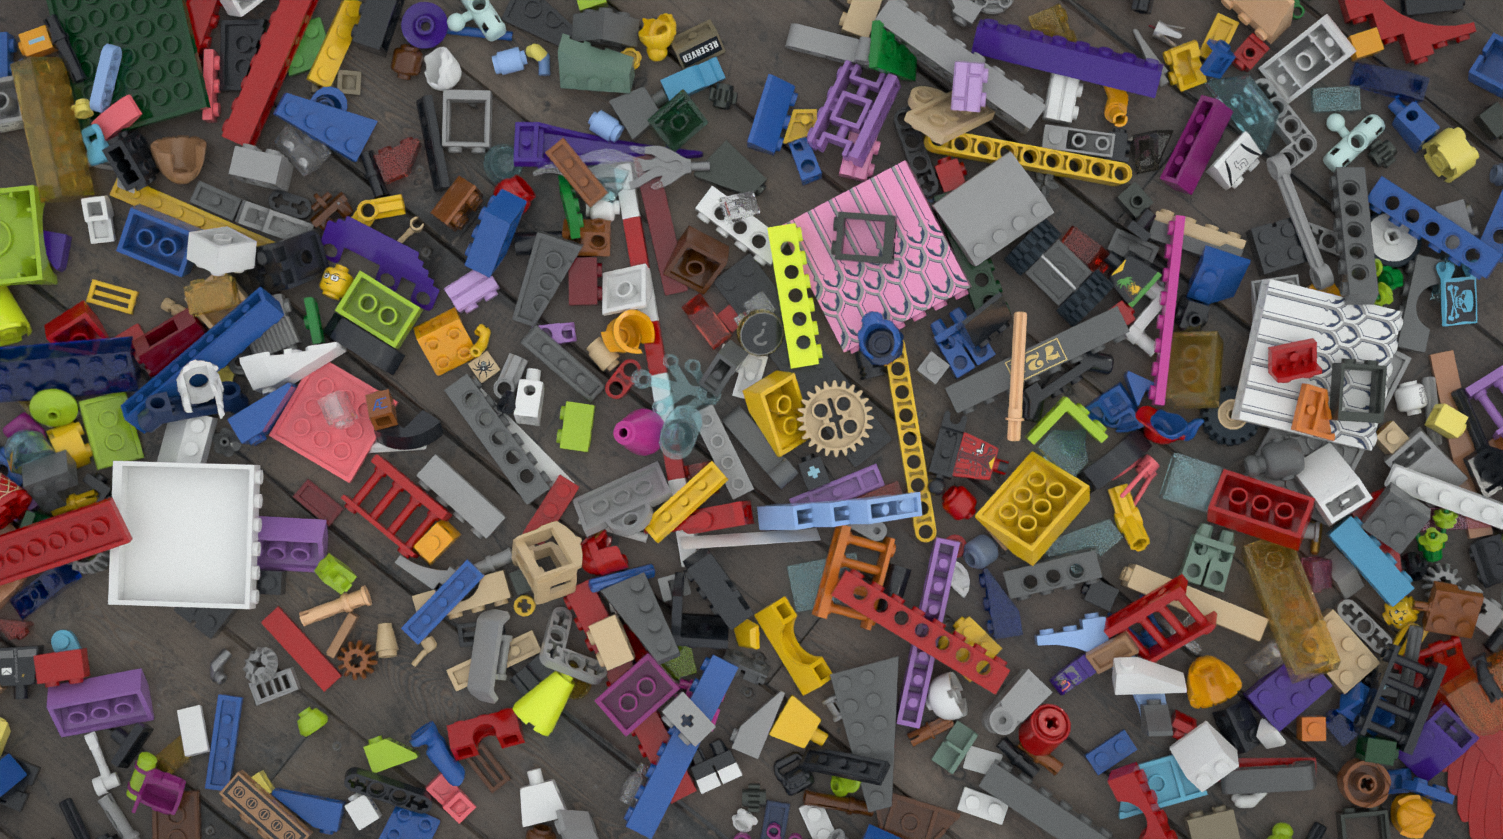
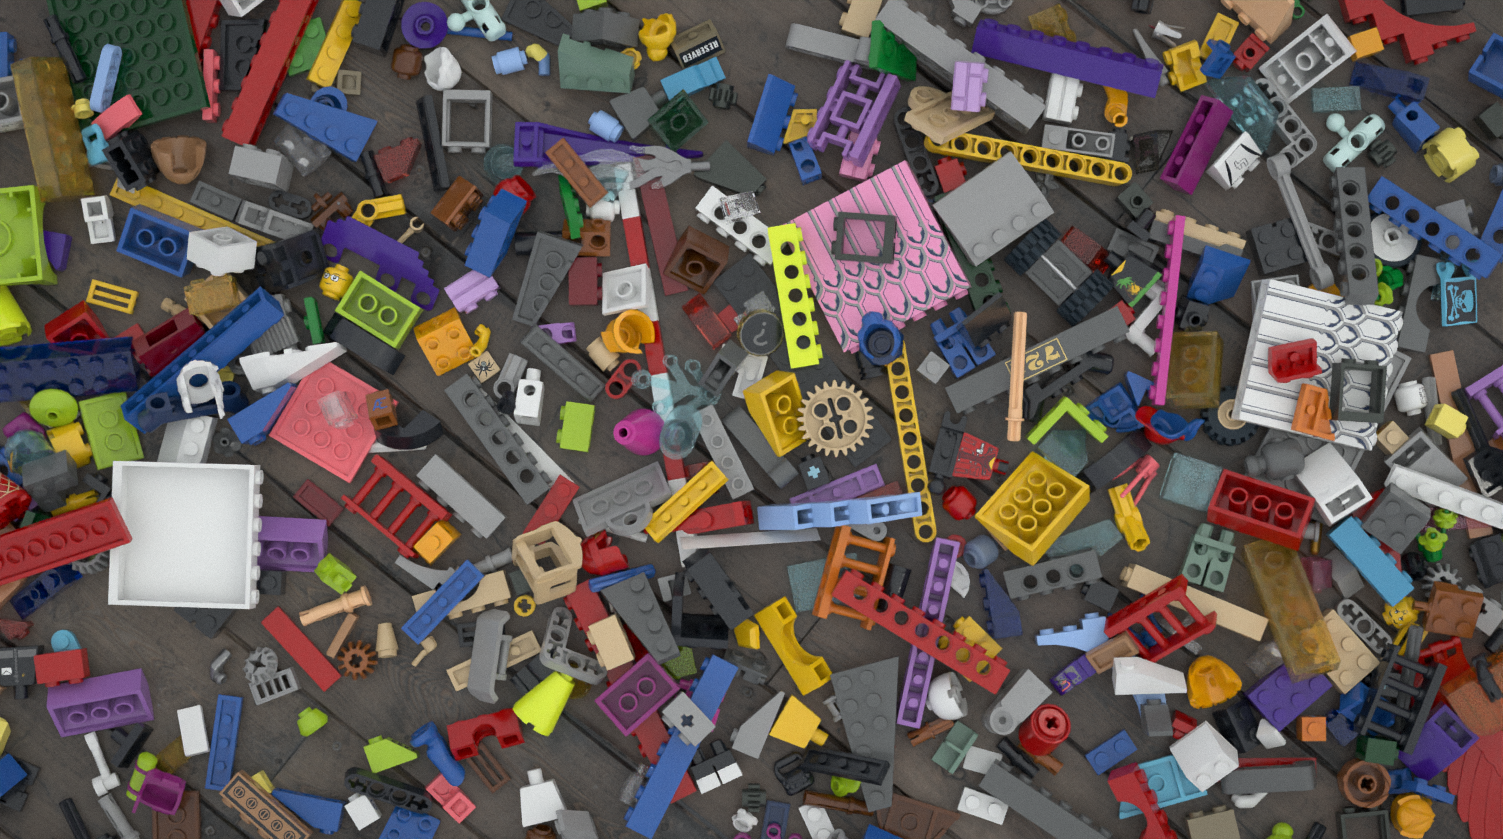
(36, 42): light orange brick -> none

